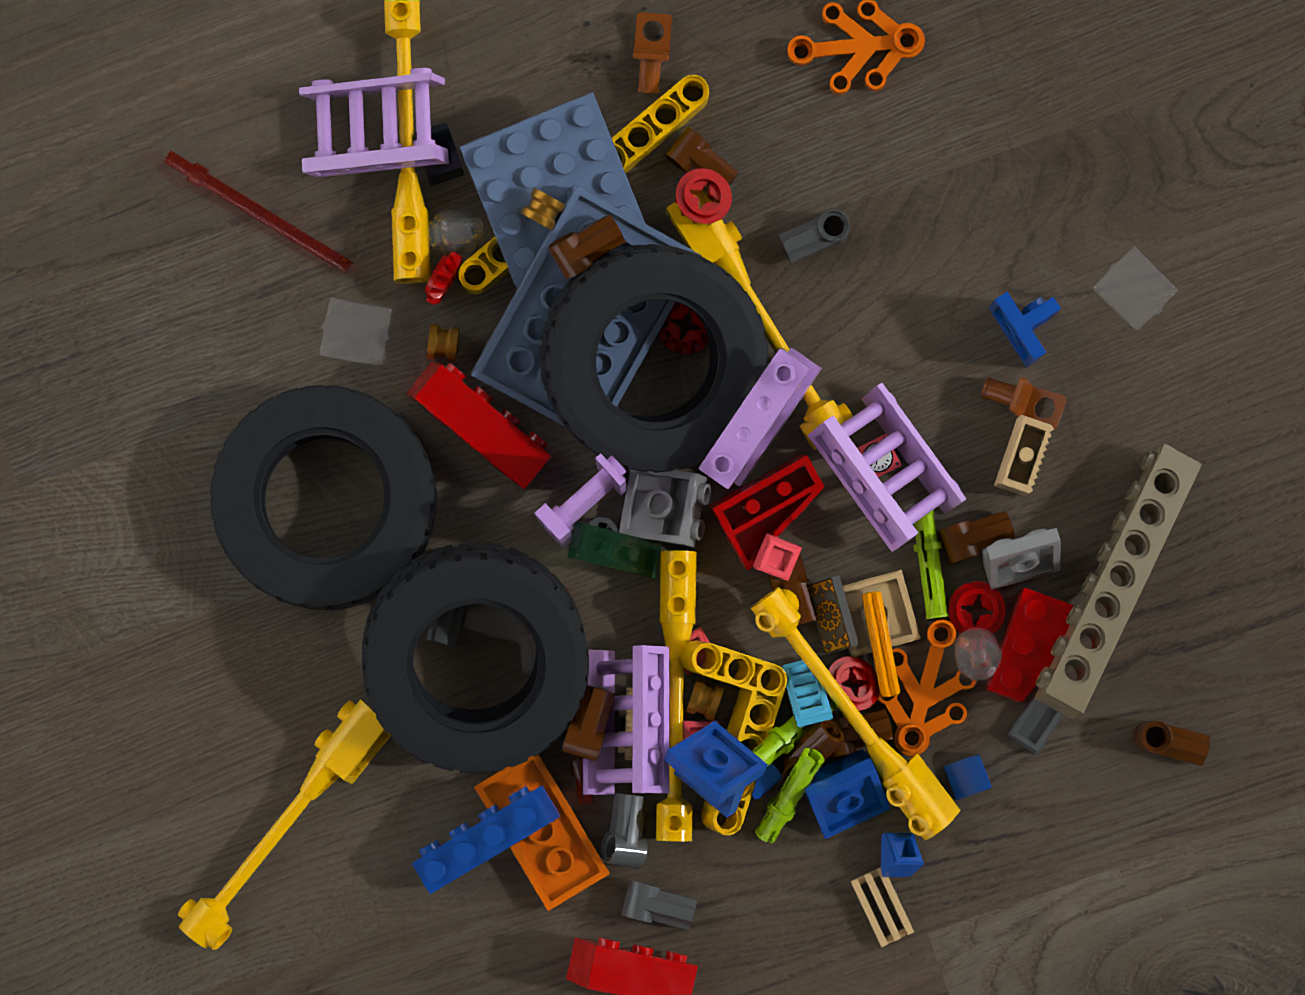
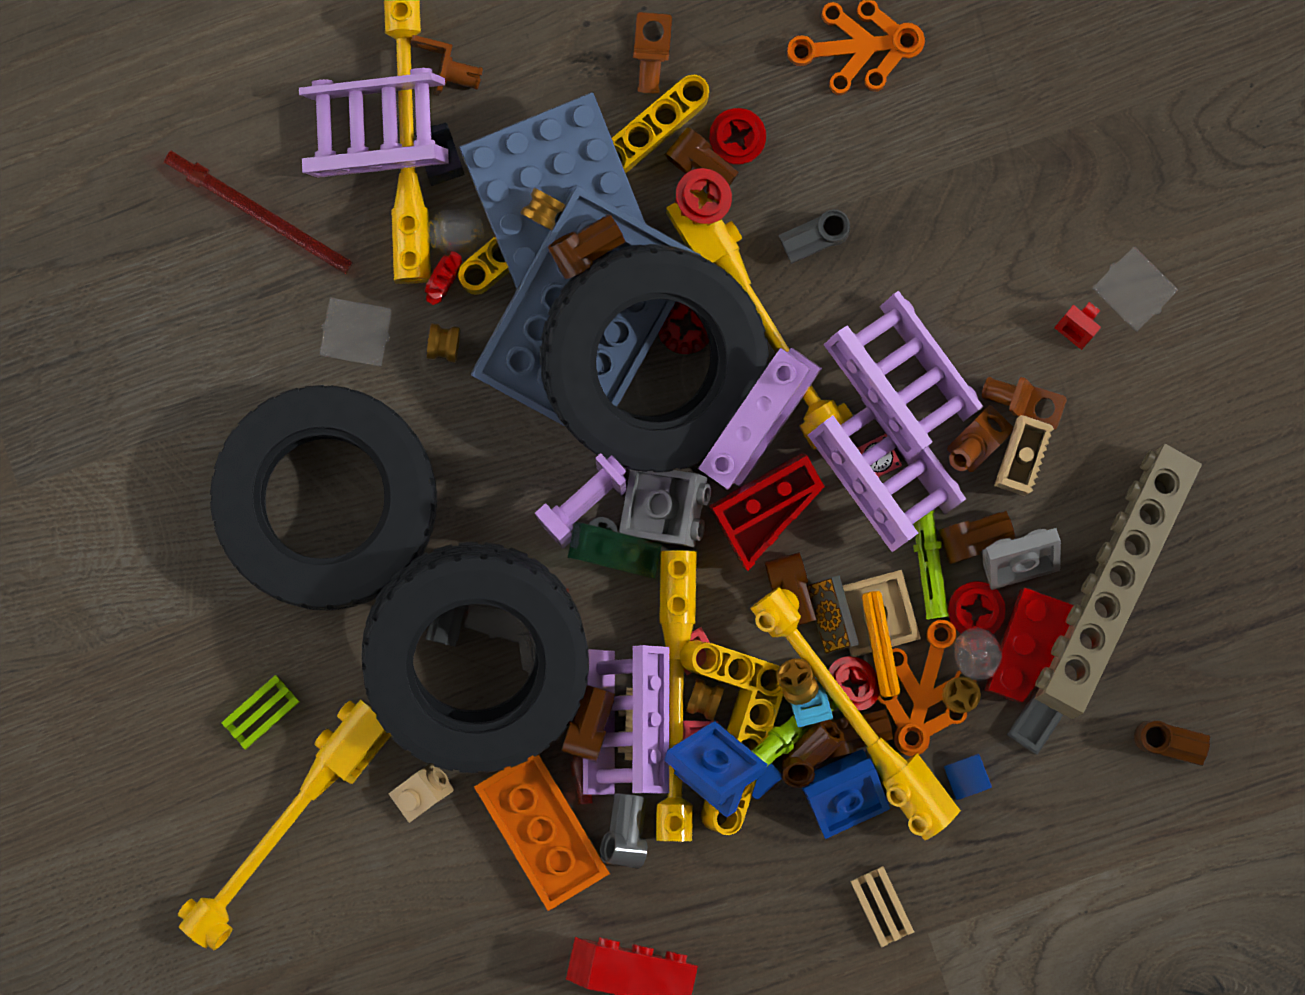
(237, 732): none -> lime tile
(421, 791): none -> tan bracket
(448, 69): none -> dark orange bracket
(480, 424): red wedge -> none
(486, 839): blue brick -> none
(650, 904): dark grey piece -> none
(744, 121): none -> red gear
(777, 557): coral tile -> none
(783, 804): lime pin -> none
(790, 675): none -> pearl gold wheel
(877, 392): none -> lavender fence
(899, 855): blue slope -> none
(966, 693): none -> pearl gold wheel
(978, 441): none -> dark orange bracket
(1020, 325): blue bracket -> none
(1079, 325): none -> red tile

